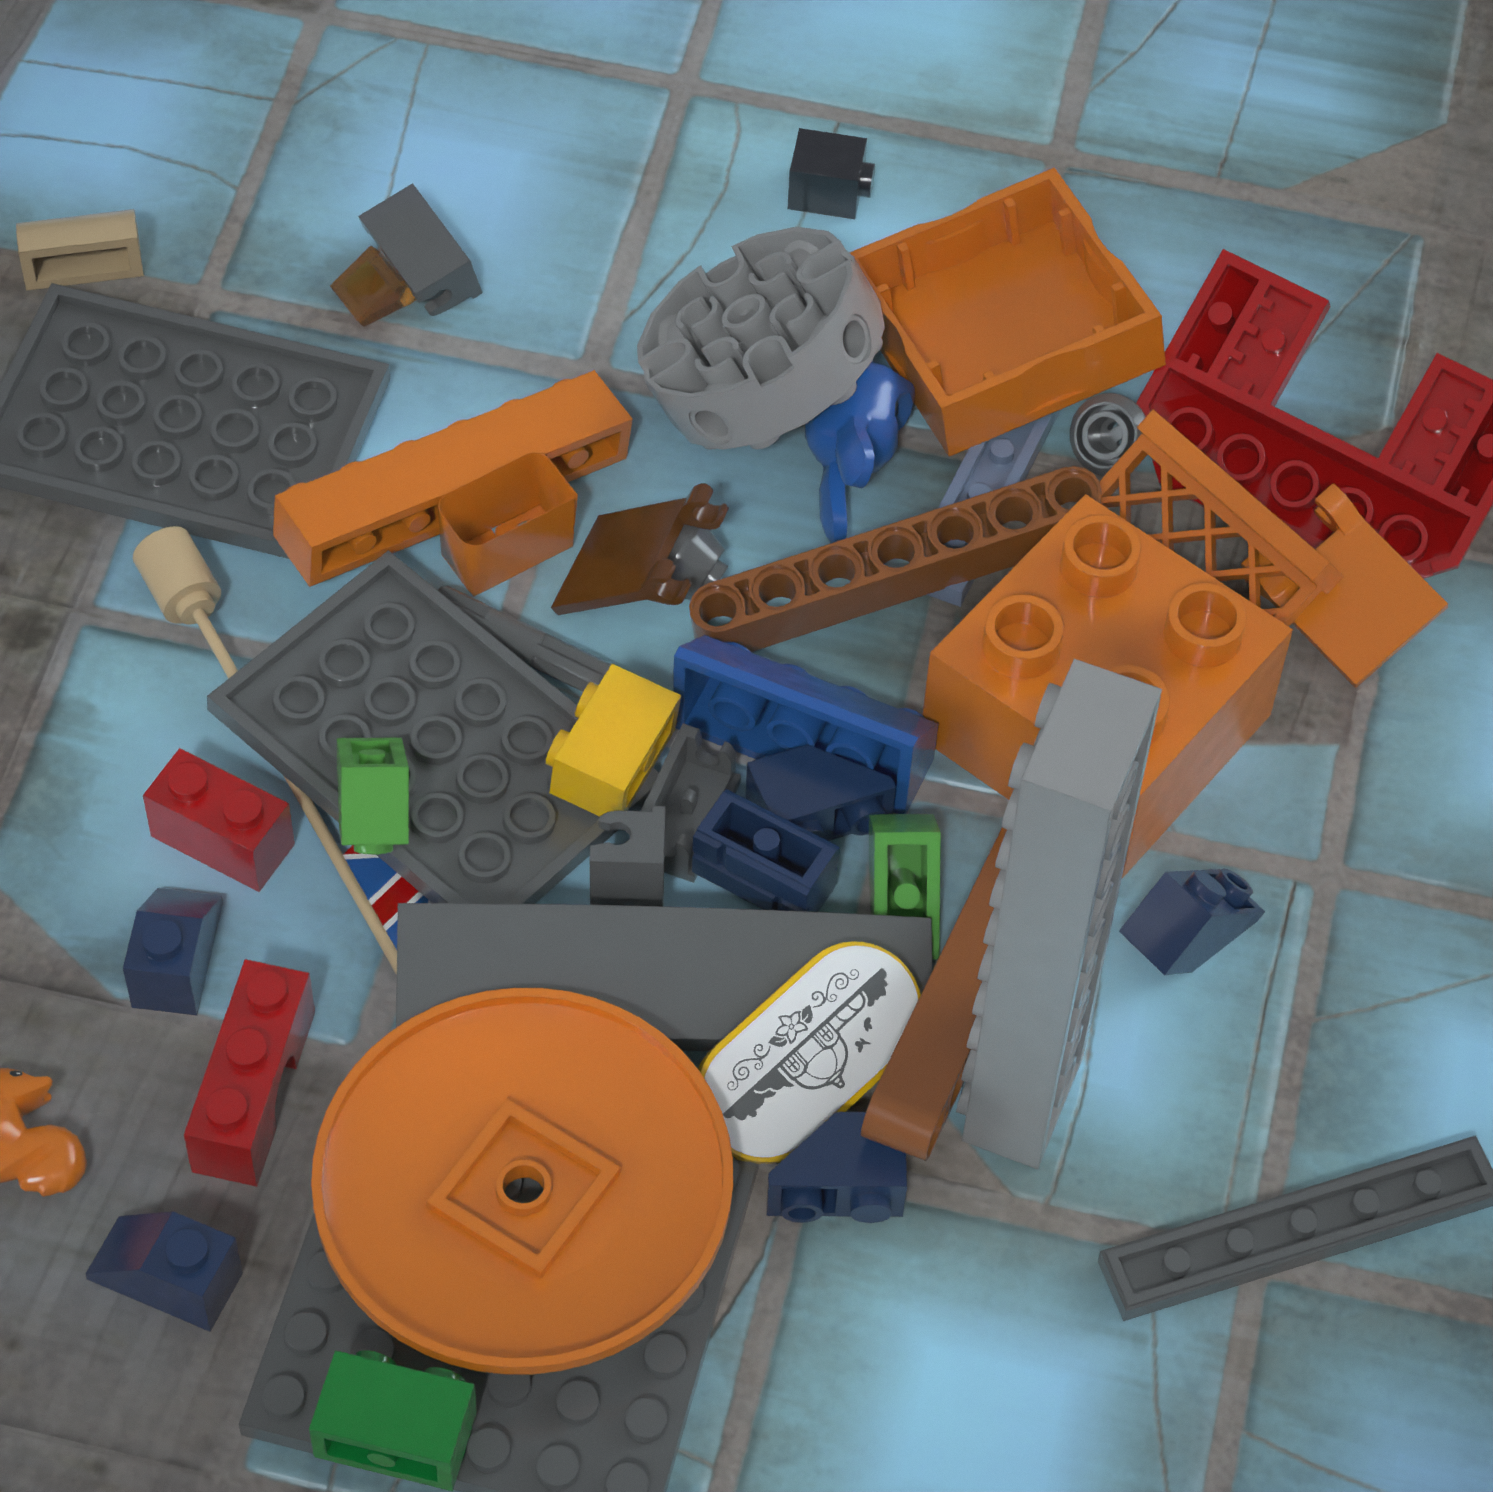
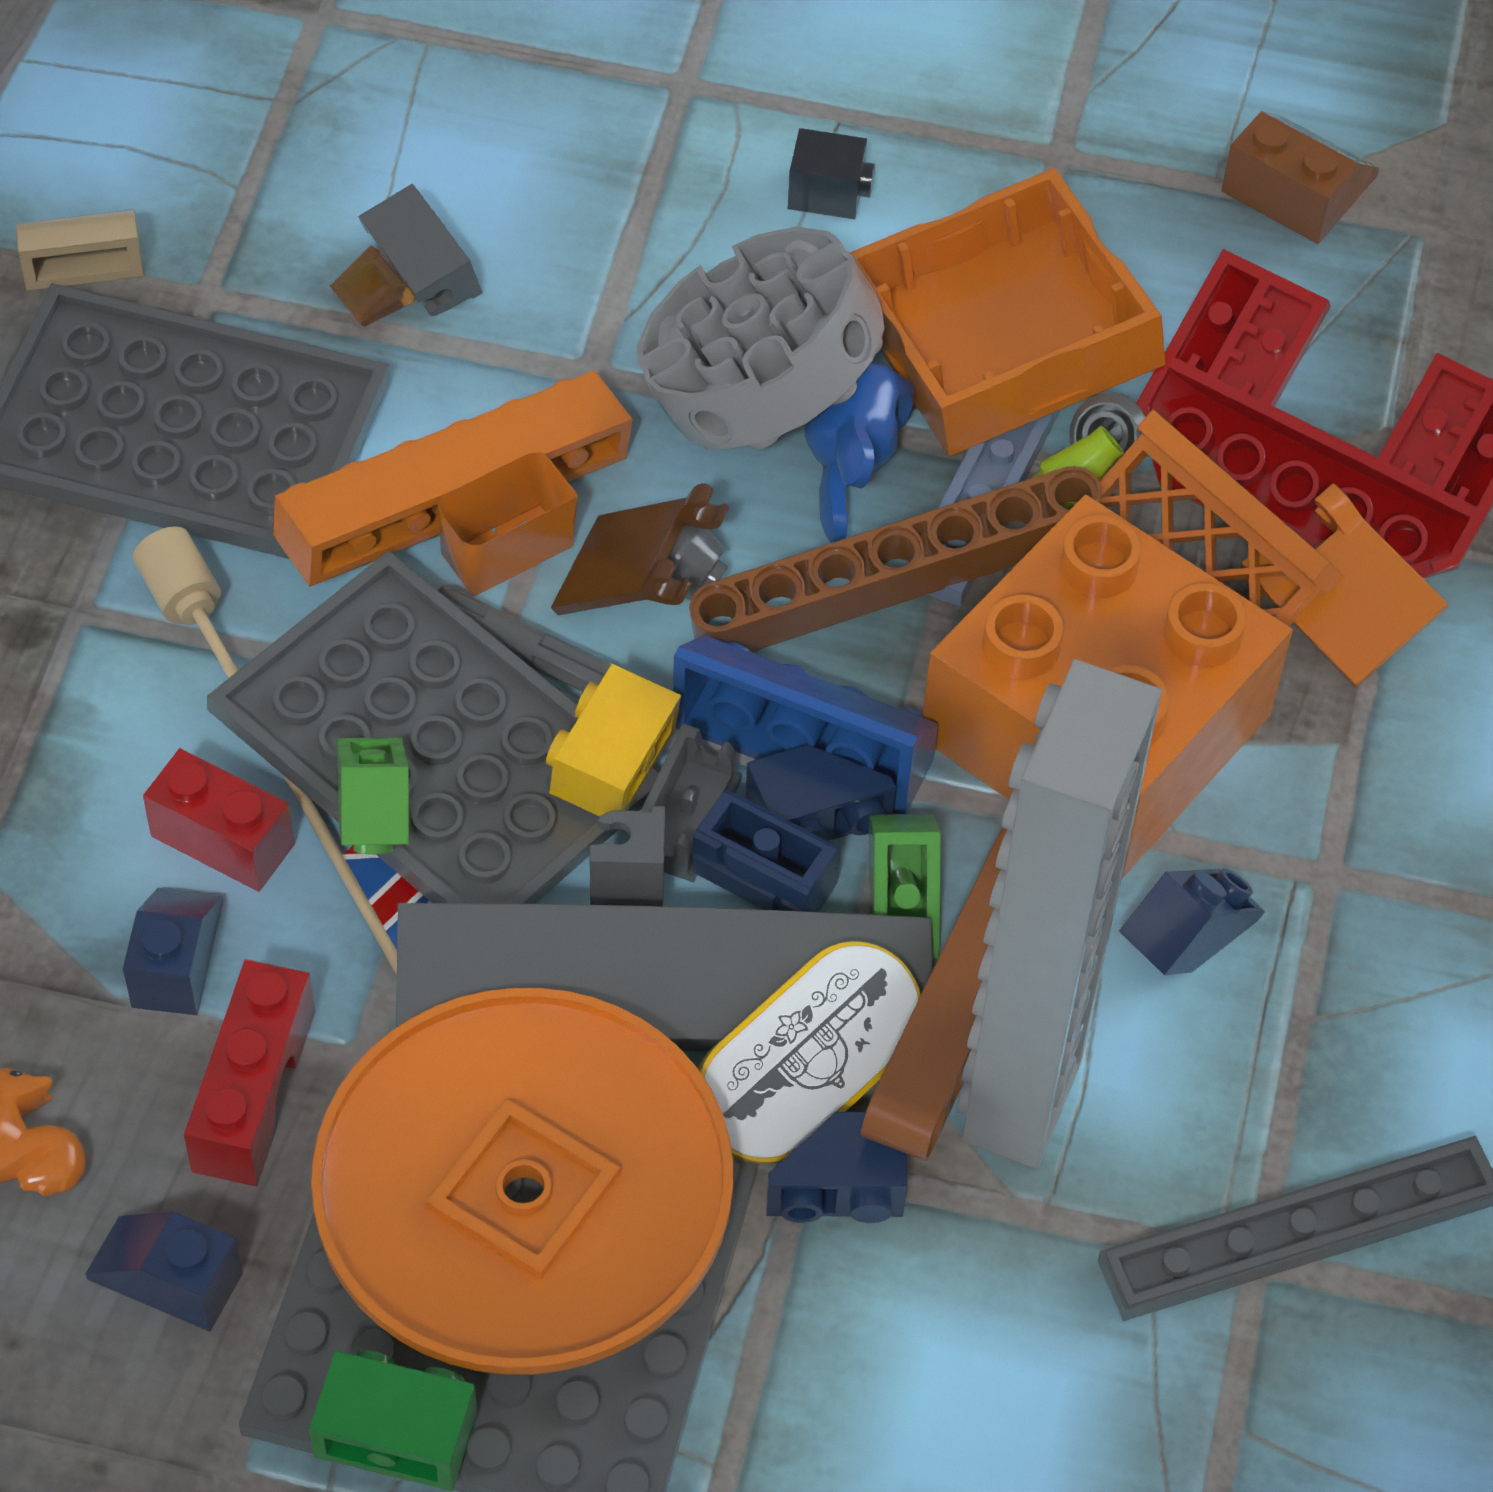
(1093, 452): none -> lime cone
(1294, 175): none -> dark orange slope

